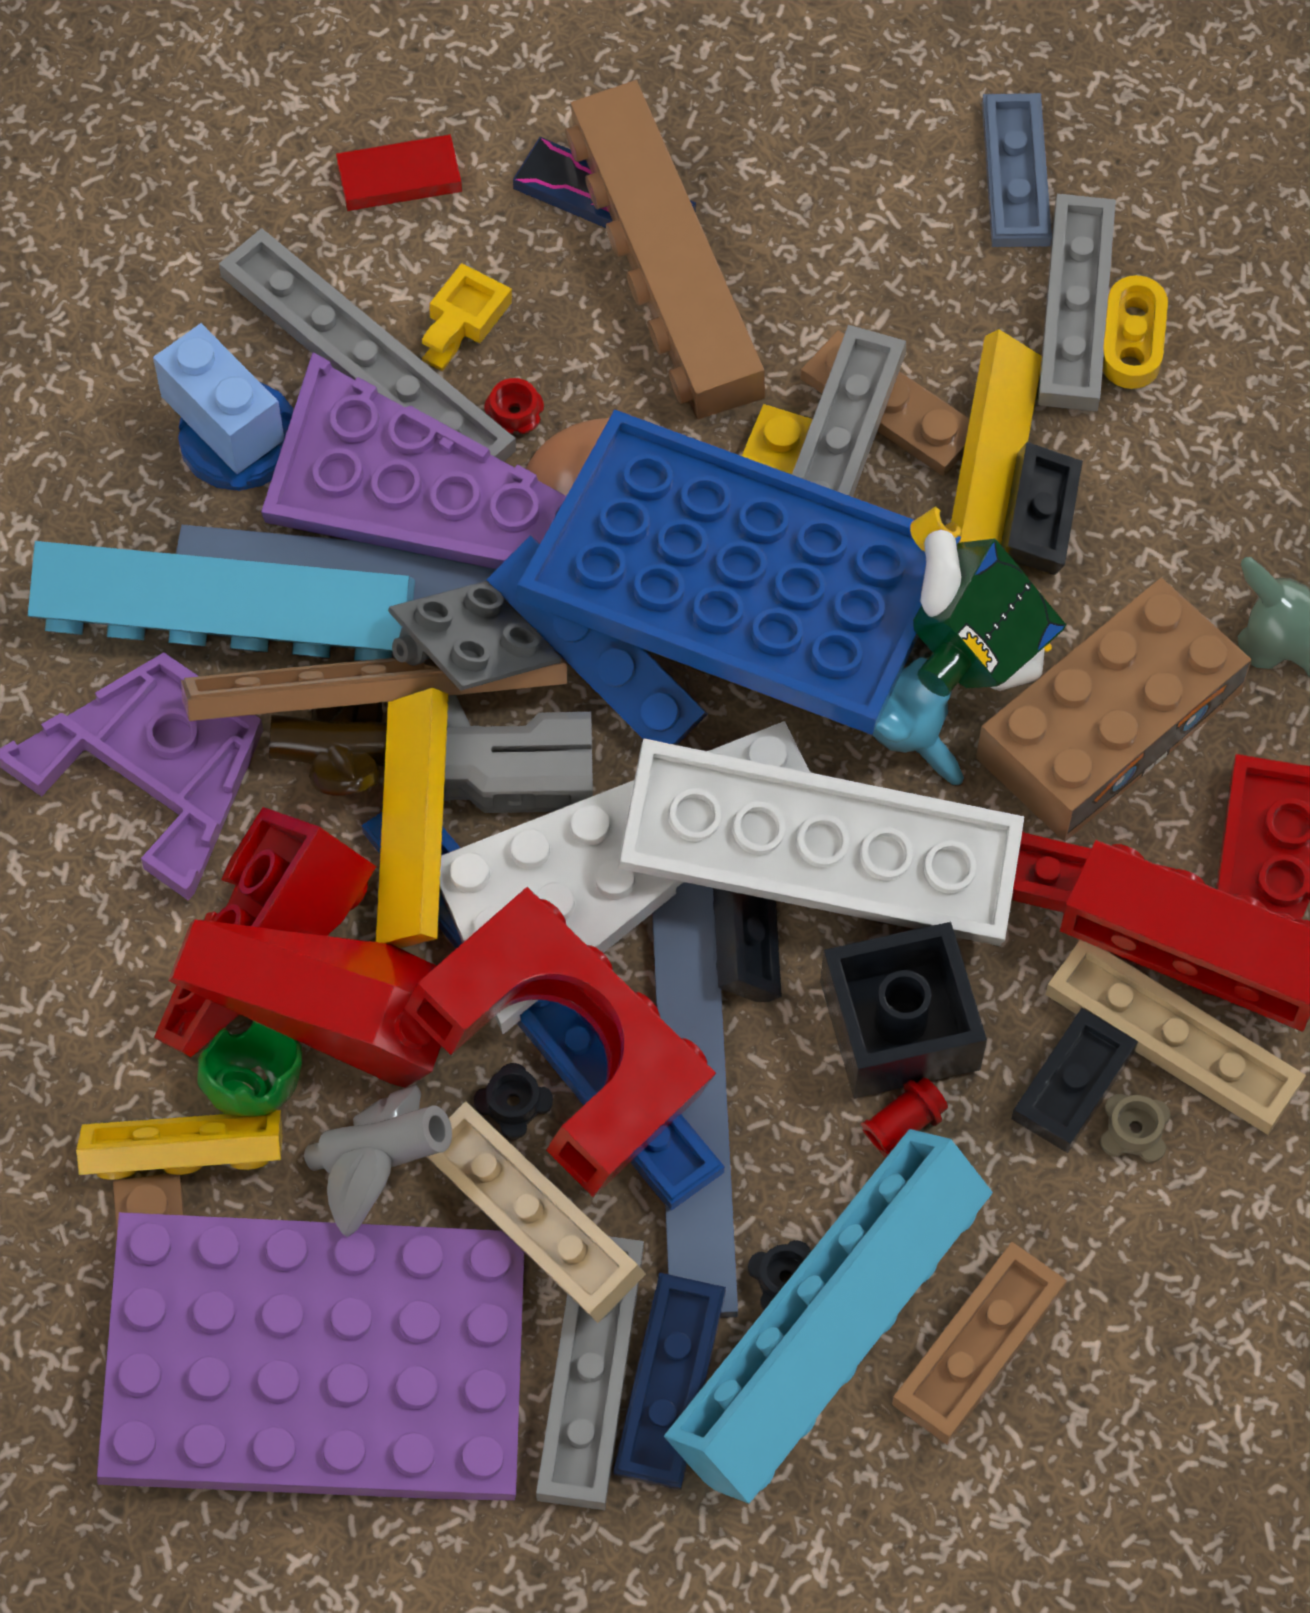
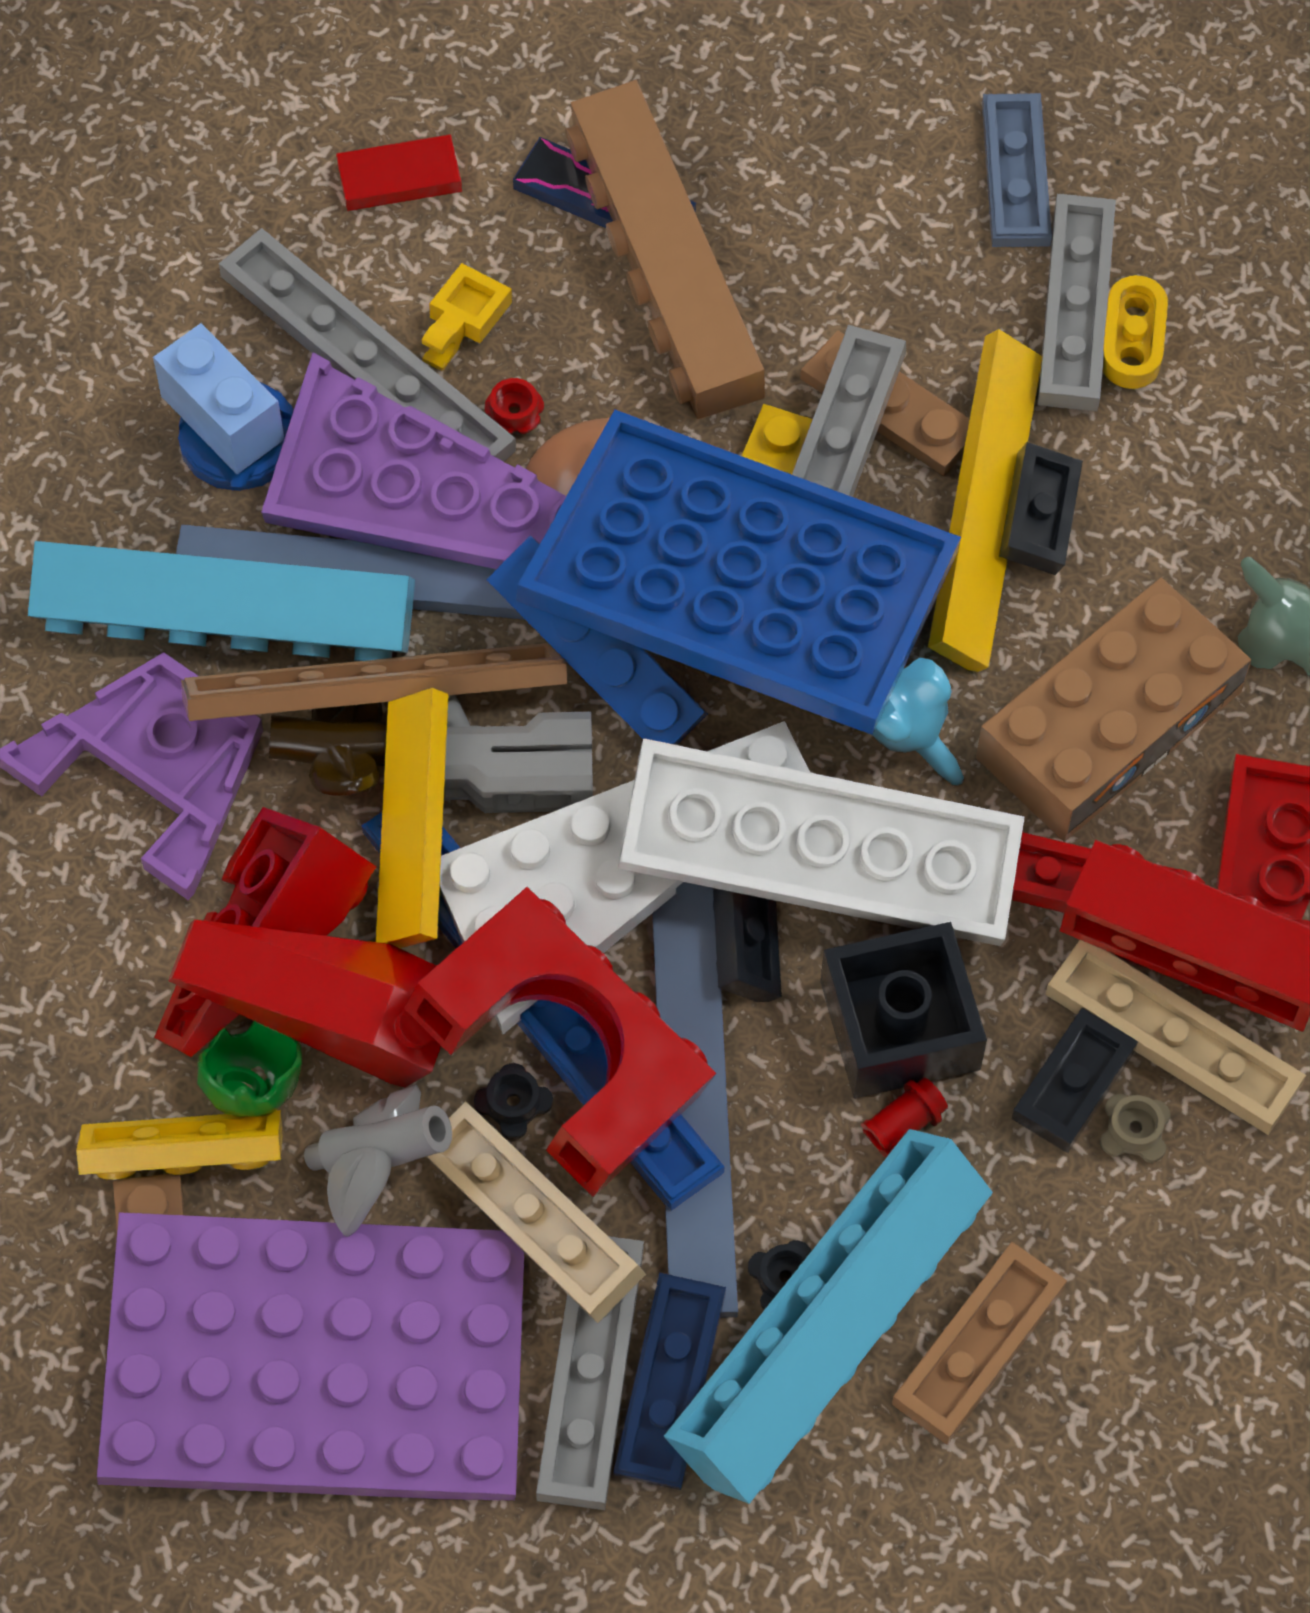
(469, 636): dark grey hinge -> none
(978, 613): dark green torso -> none

